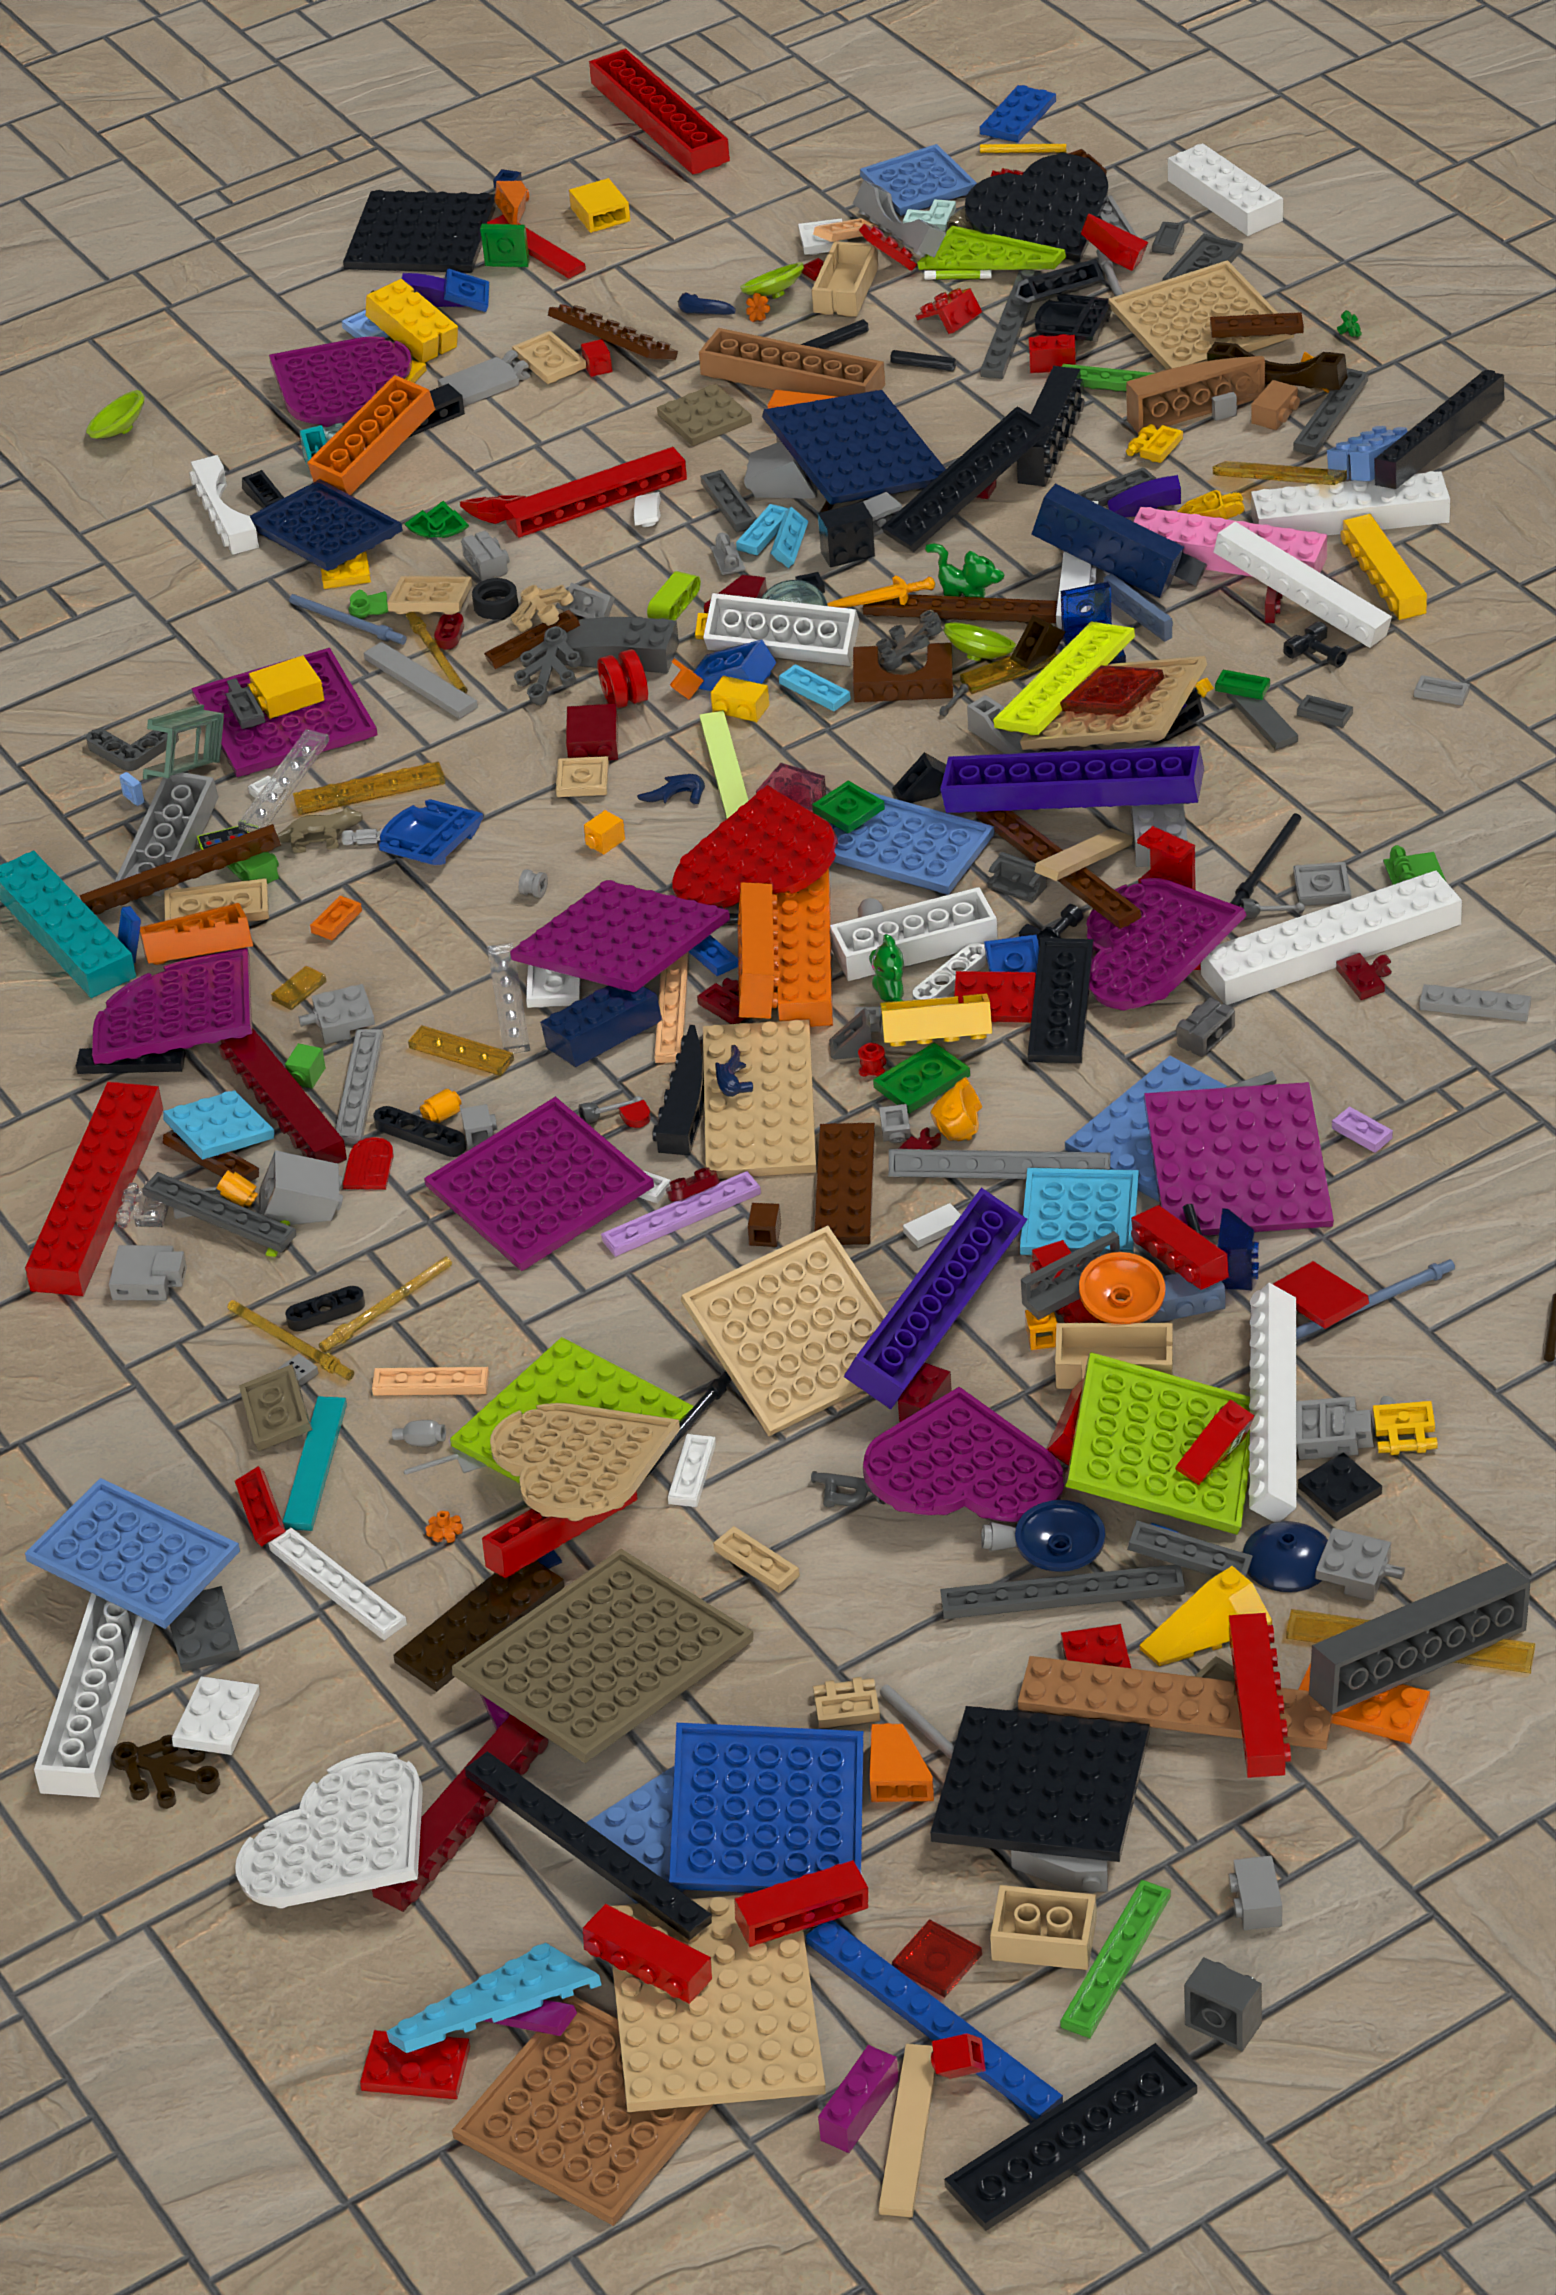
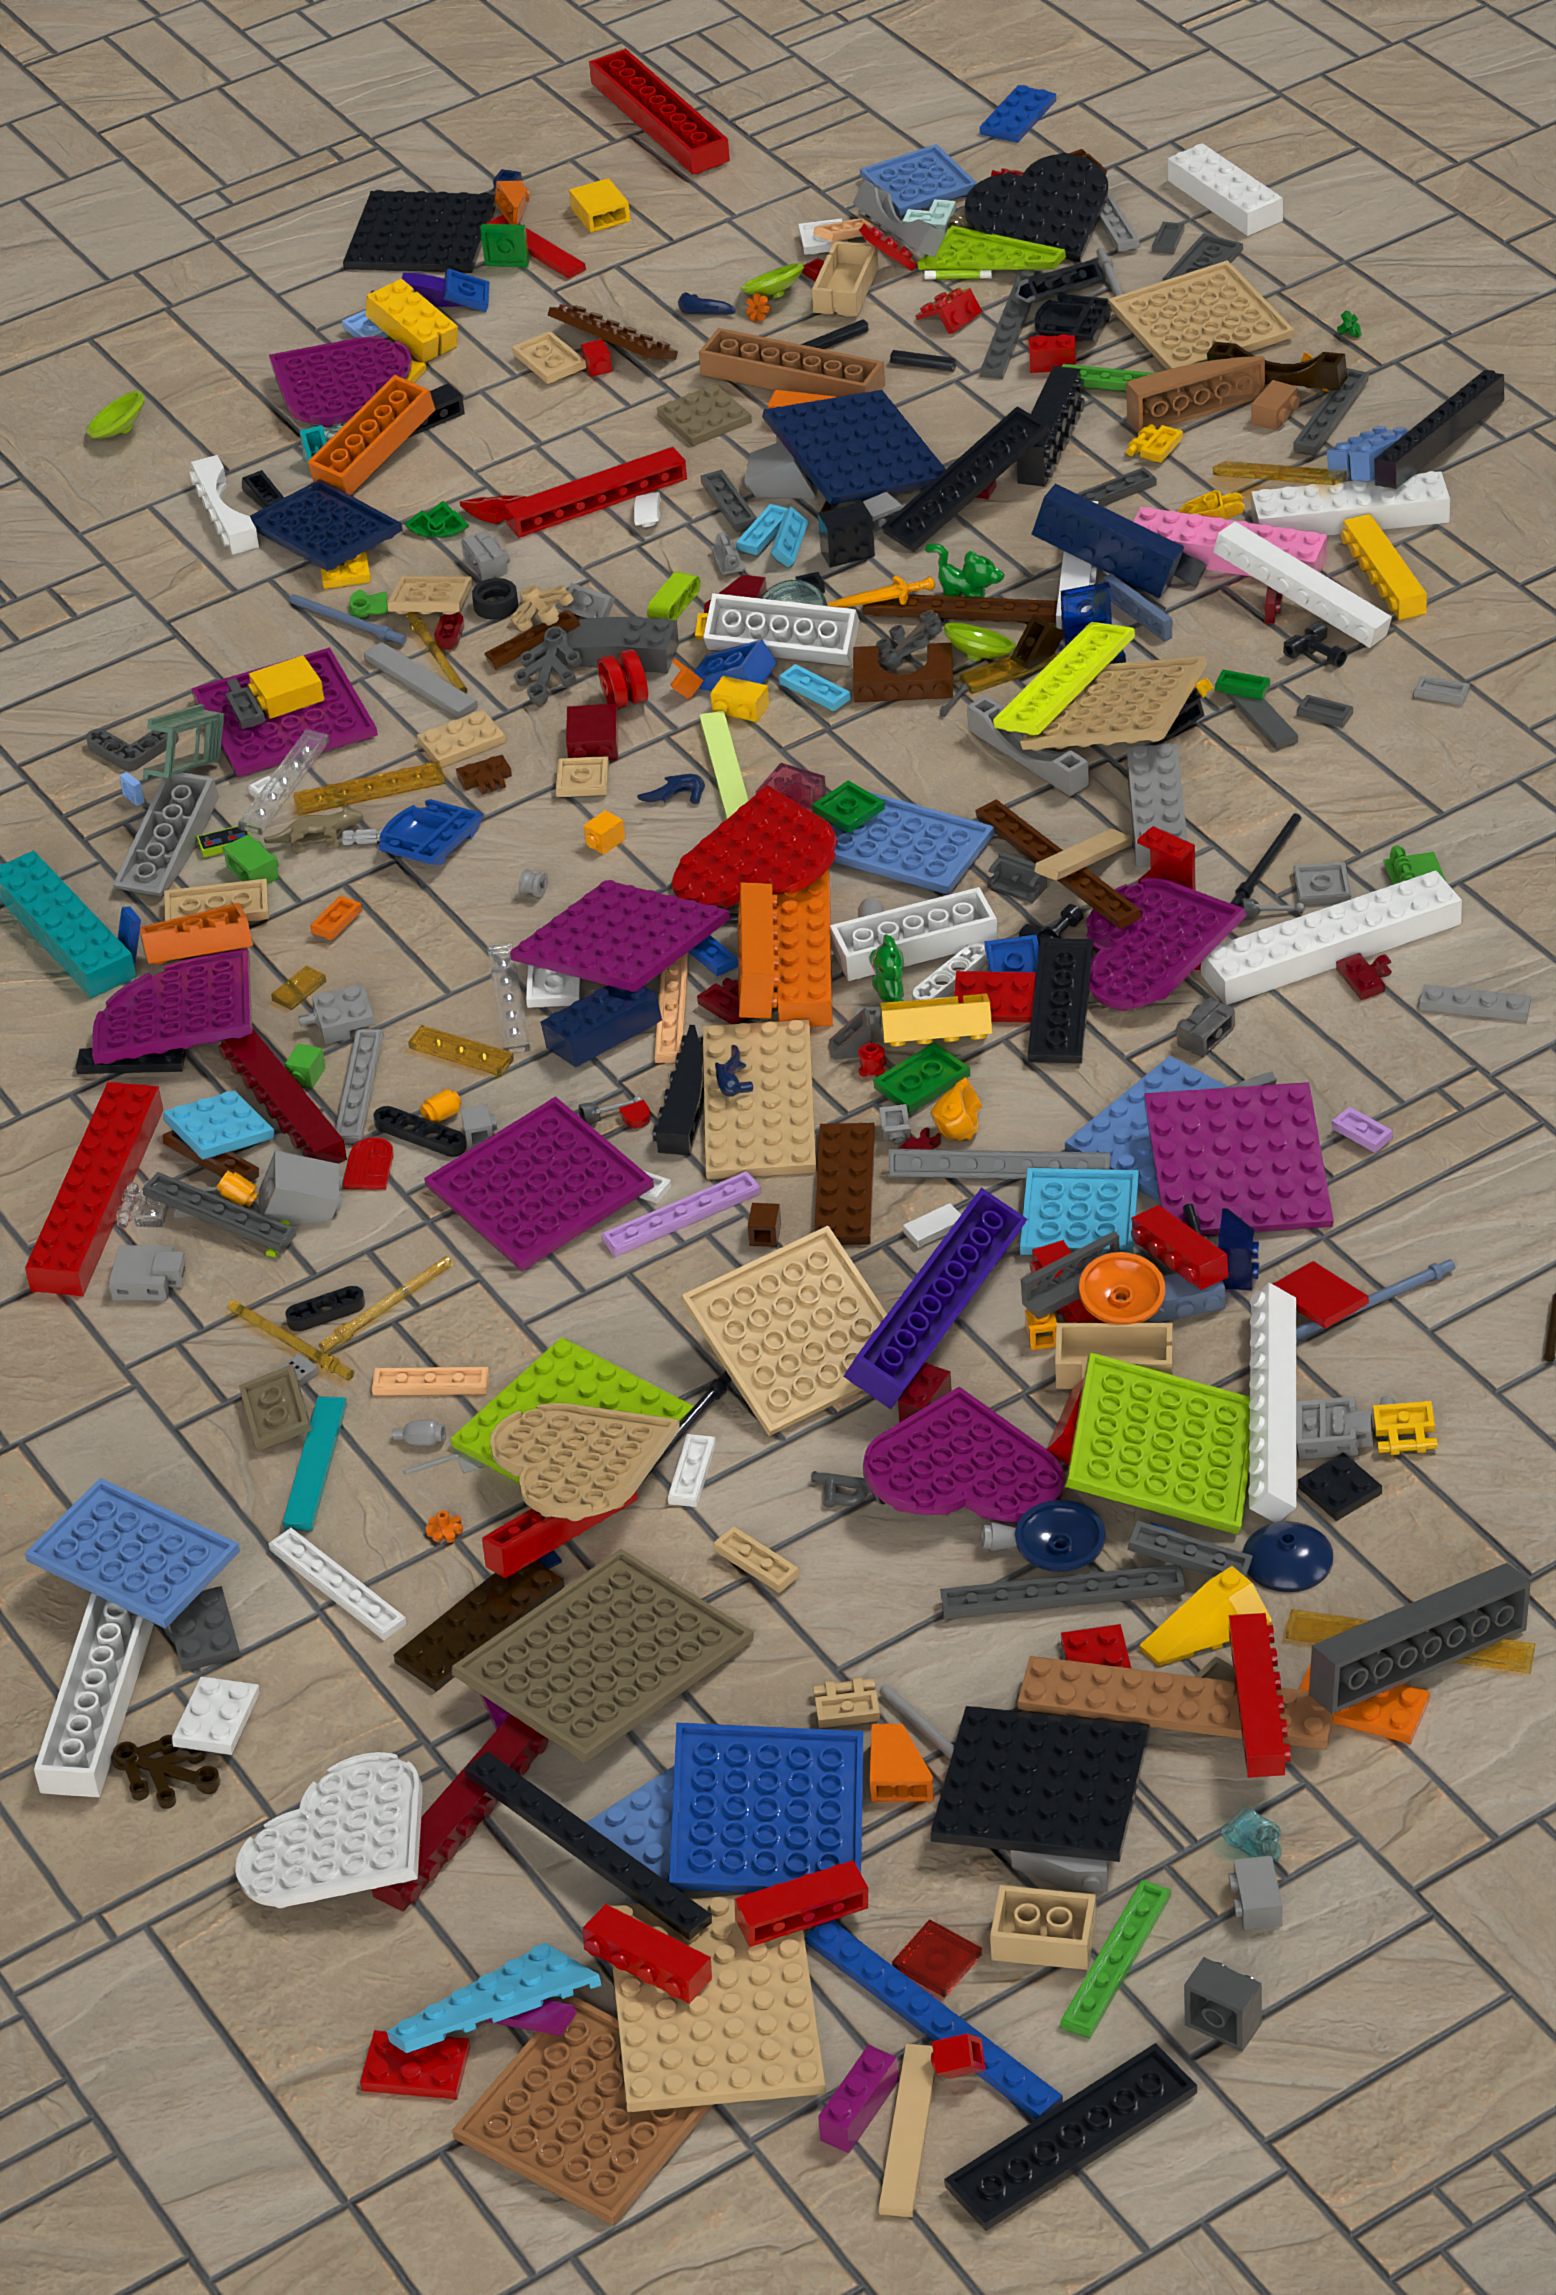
(181, 870): reddish brown plate -> none
(259, 1506): red plate -> none
(461, 738): none -> tan plate
(485, 774): none -> reddish brown hinge
(487, 378): light grey tile -> none
(684, 1188): dark red plate -> none
(921, 780): black slope -> none
(1023, 148): yellow bar -> none
(1073, 779): dark purple brick -> none
(1112, 690): clear red plate -> none
(1114, 242): red slope -> none
(1152, 493): dark purple slope -> none
(1216, 1442): red slope -> none
(1224, 406): light grey tile -> none
(1253, 1834): none -> clear light blue piece
(1256, 325): reddish brown plate -> none
(1357, 1563): light grey plate -> none

